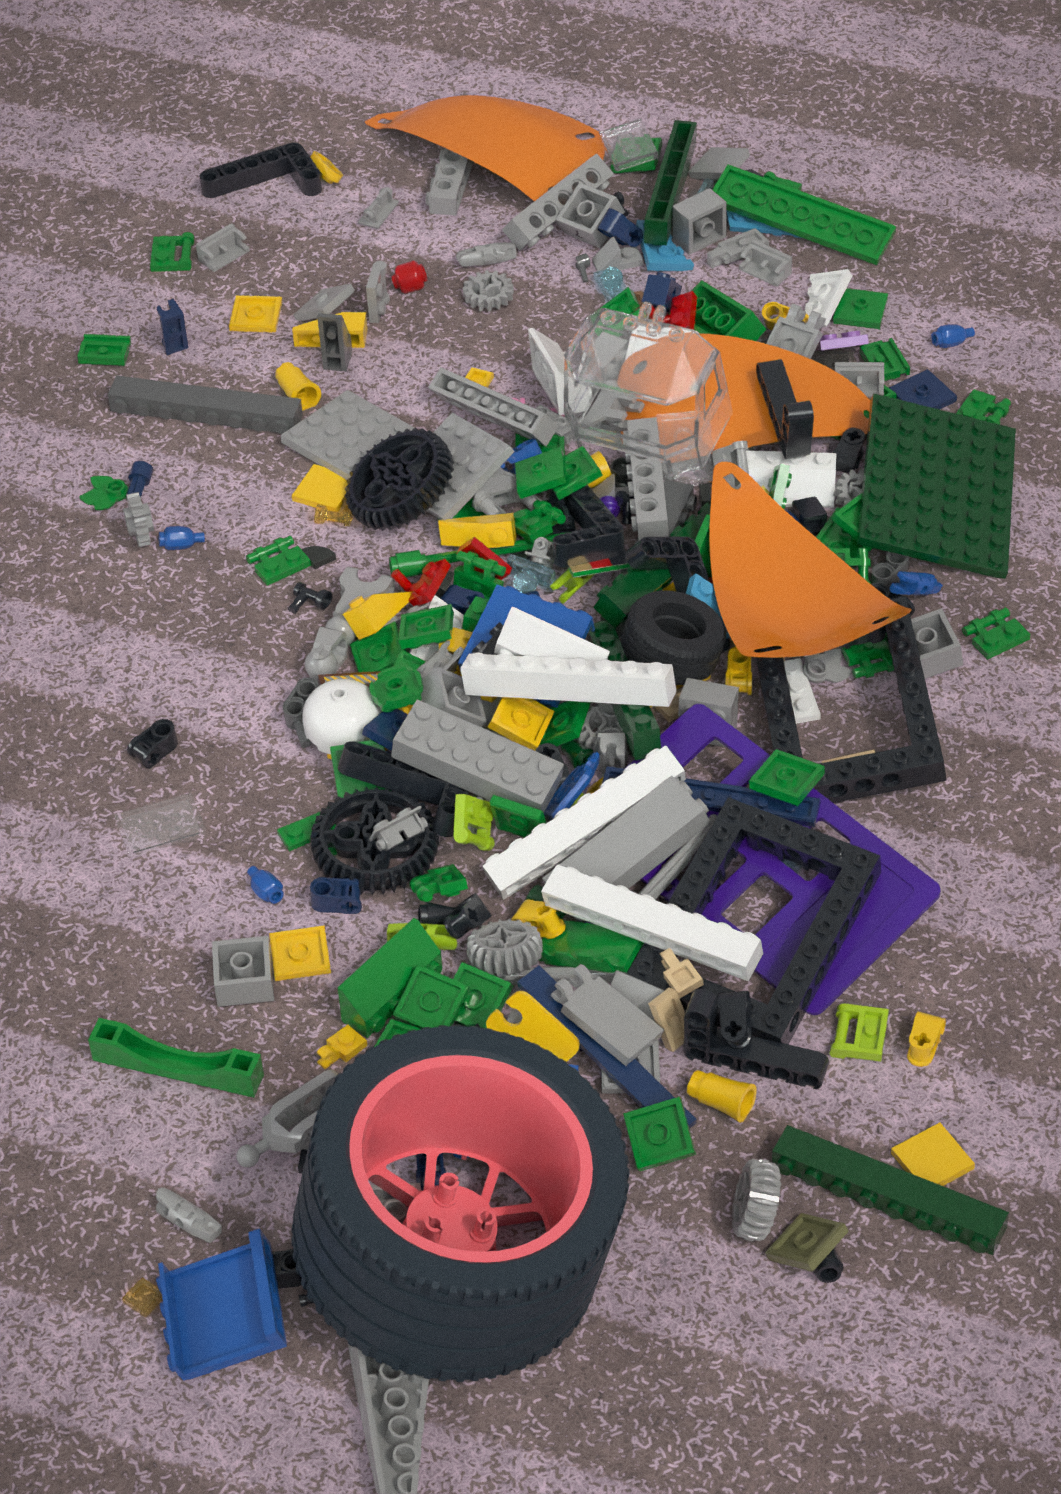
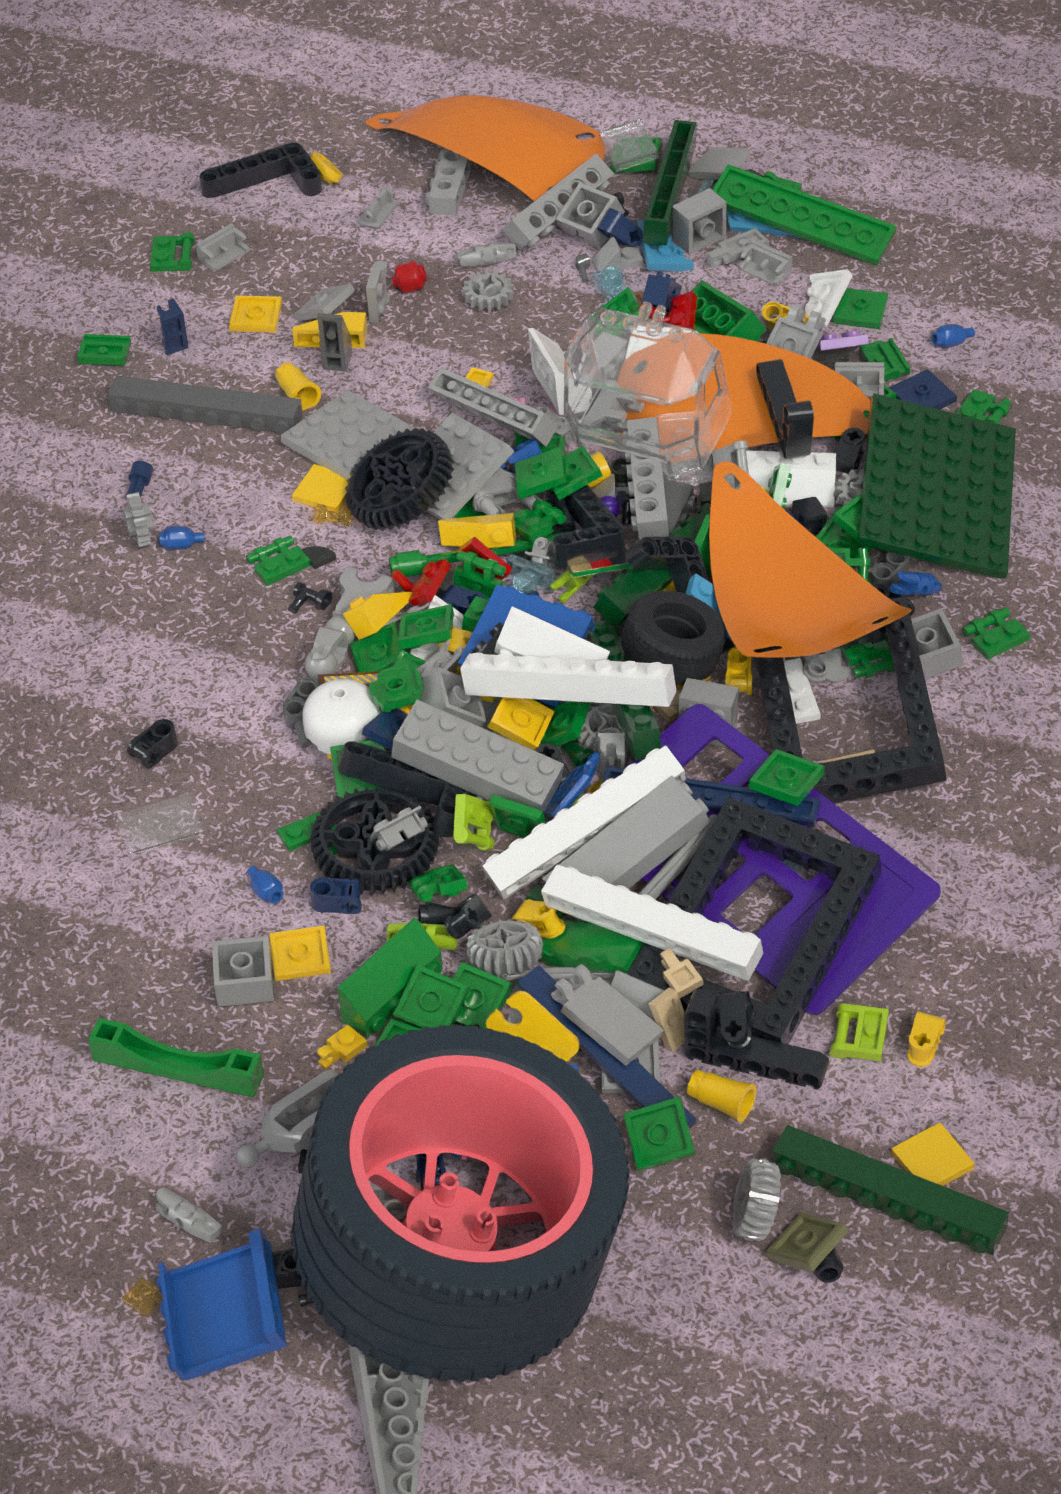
(105, 492): green plate -> none

